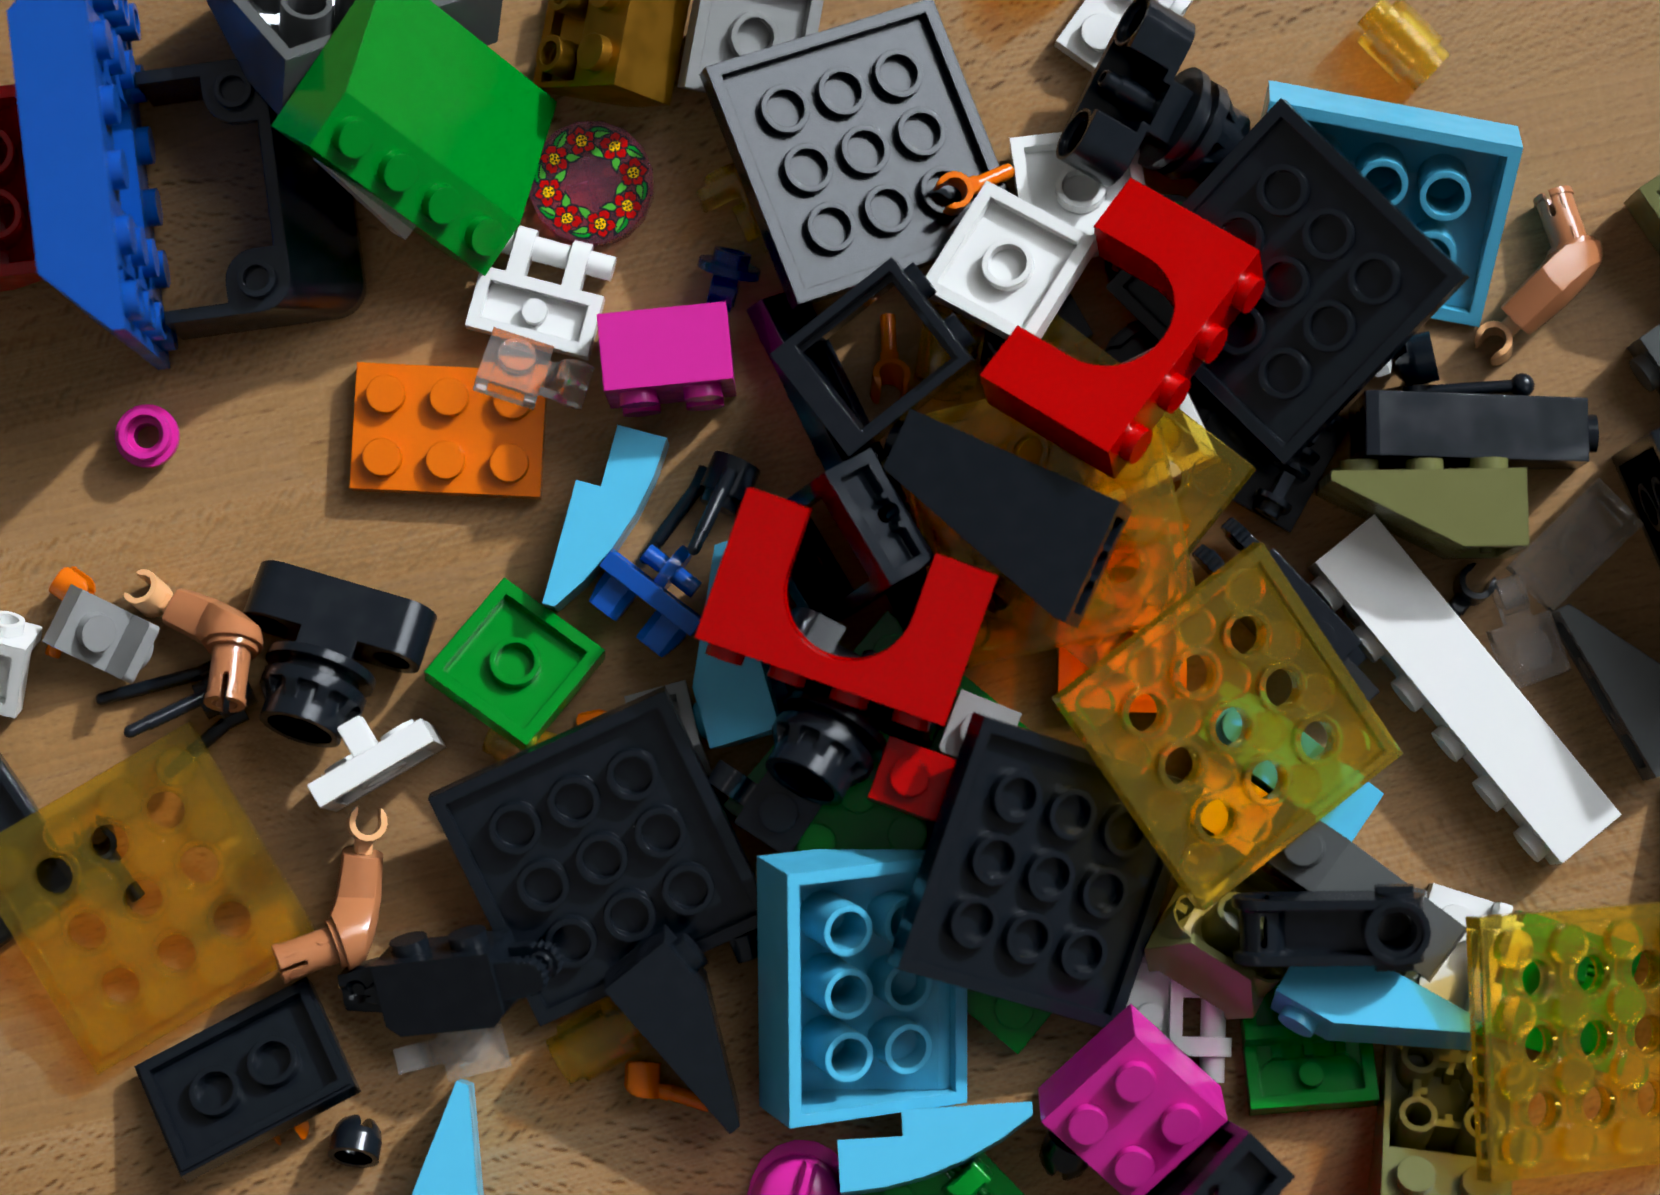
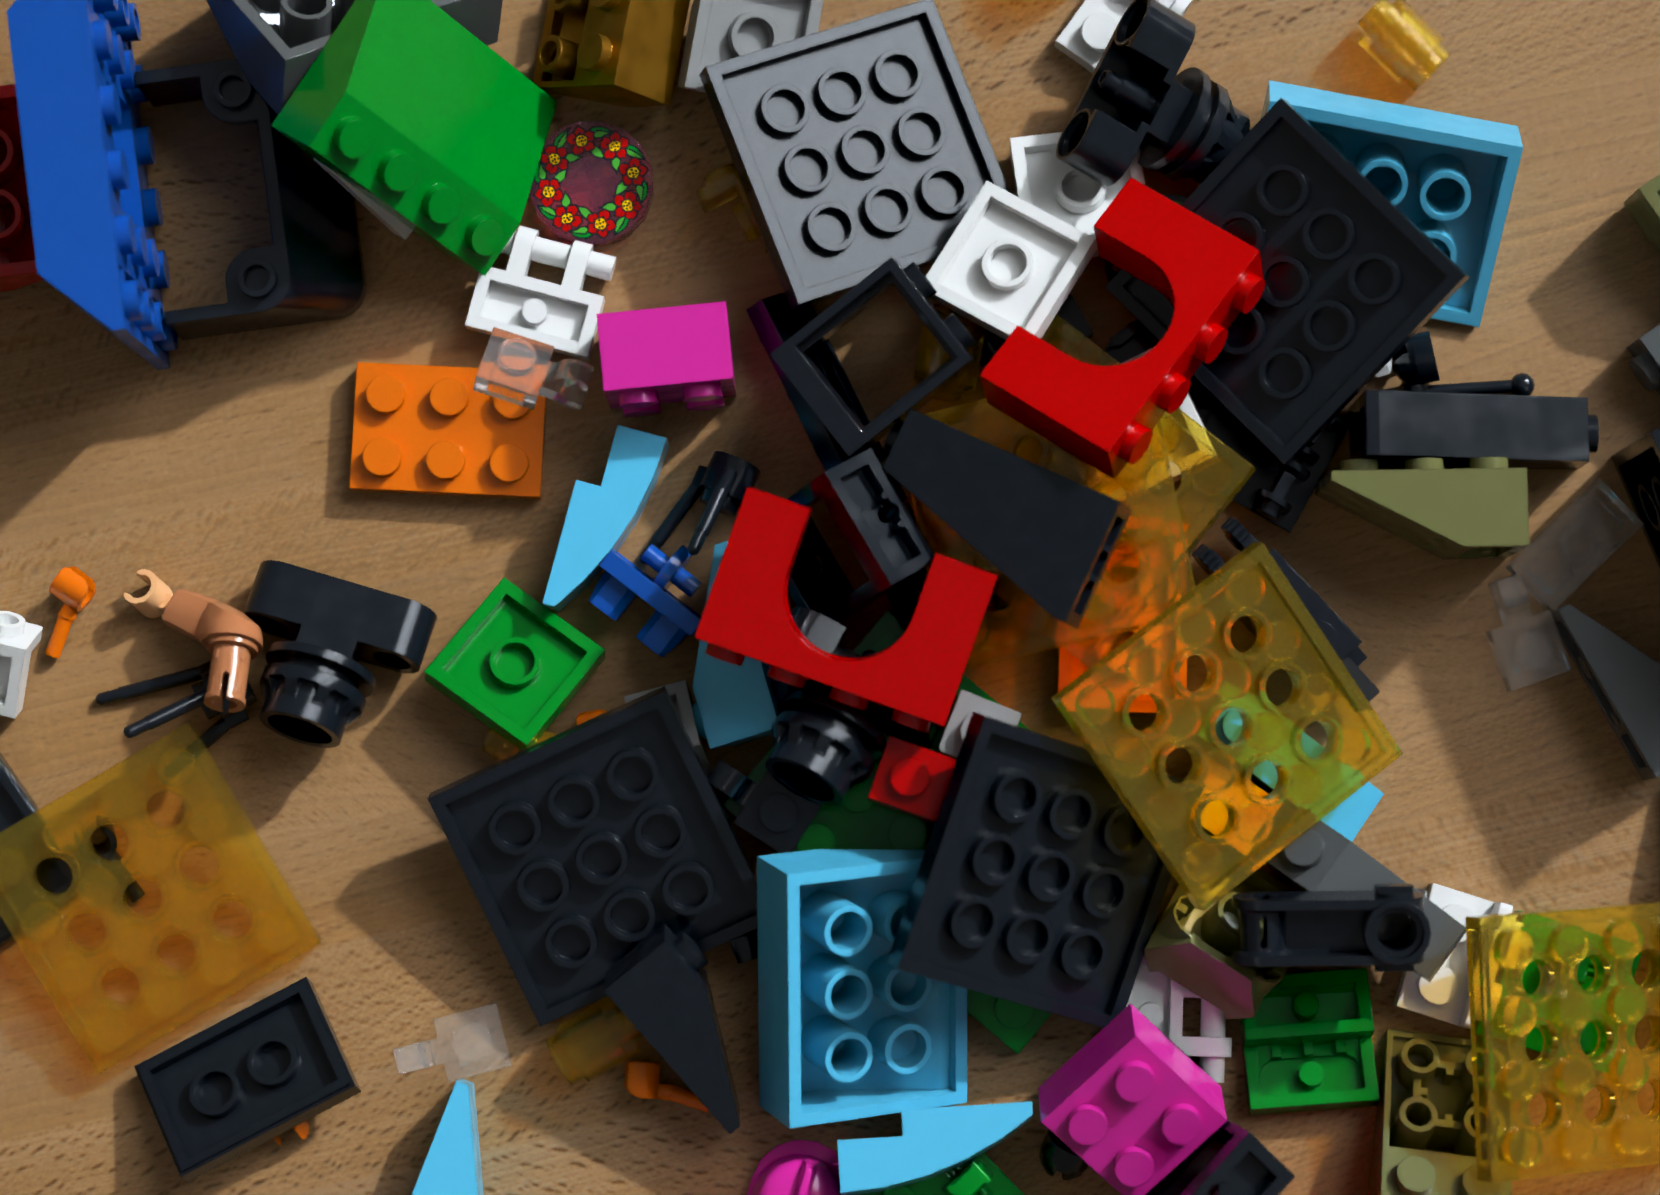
(102, 634): light grey bracket -> none
(133, 422): dark pink plate -> none
(353, 915): nougat arm -> none
(355, 1143): black hinge -> none
(372, 762): white hinge -> none
(449, 980): black hinge -> none
(729, 269): clear blue plate -> none
(889, 368): orange hand -> none
(971, 185): orange hand -> none
(1368, 1008): medium azure slope -> none
(1463, 596): black hand -> none
(1463, 692): white brick -> none
(1556, 281): nougat arm -> none

